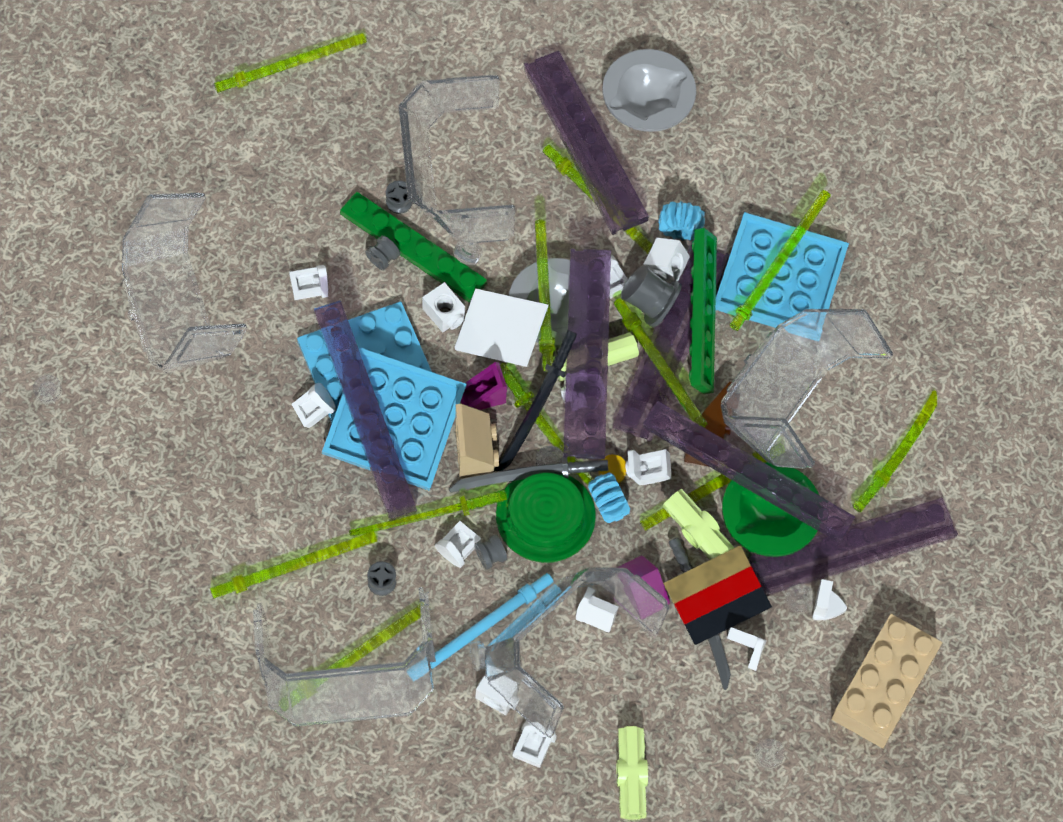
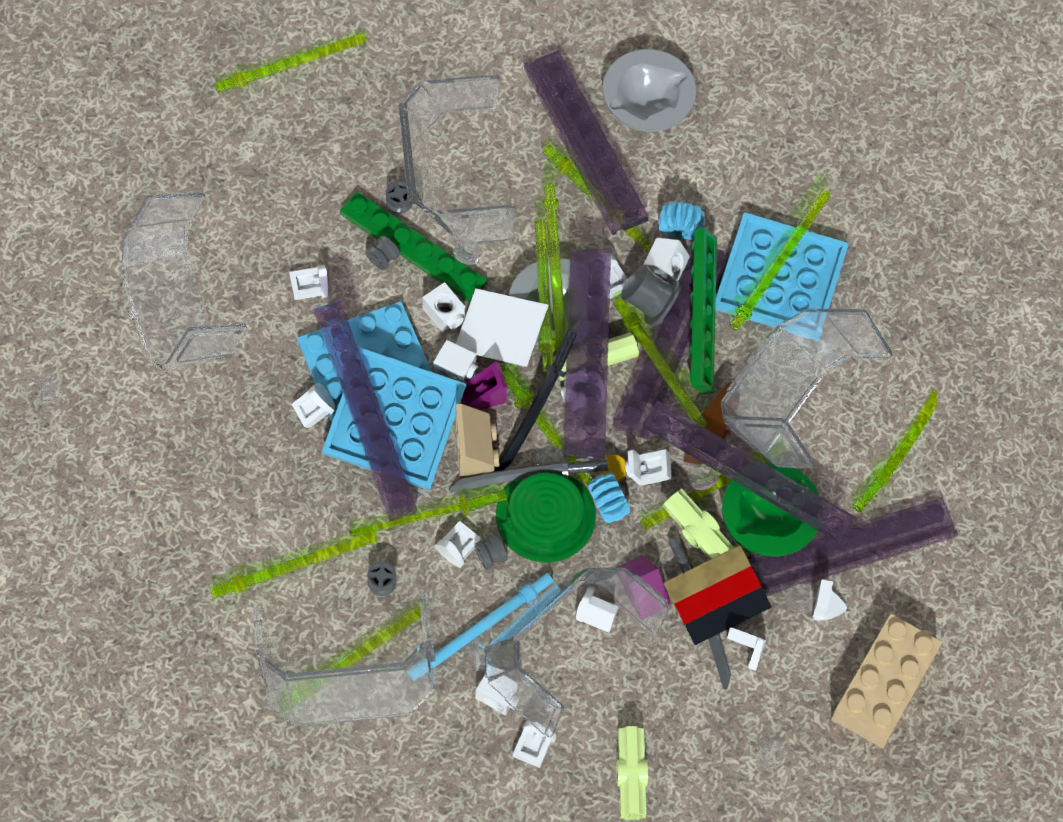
(455, 362): none -> white brick
(550, 203): none -> clear neon green bar
(702, 477): none -> clear tile

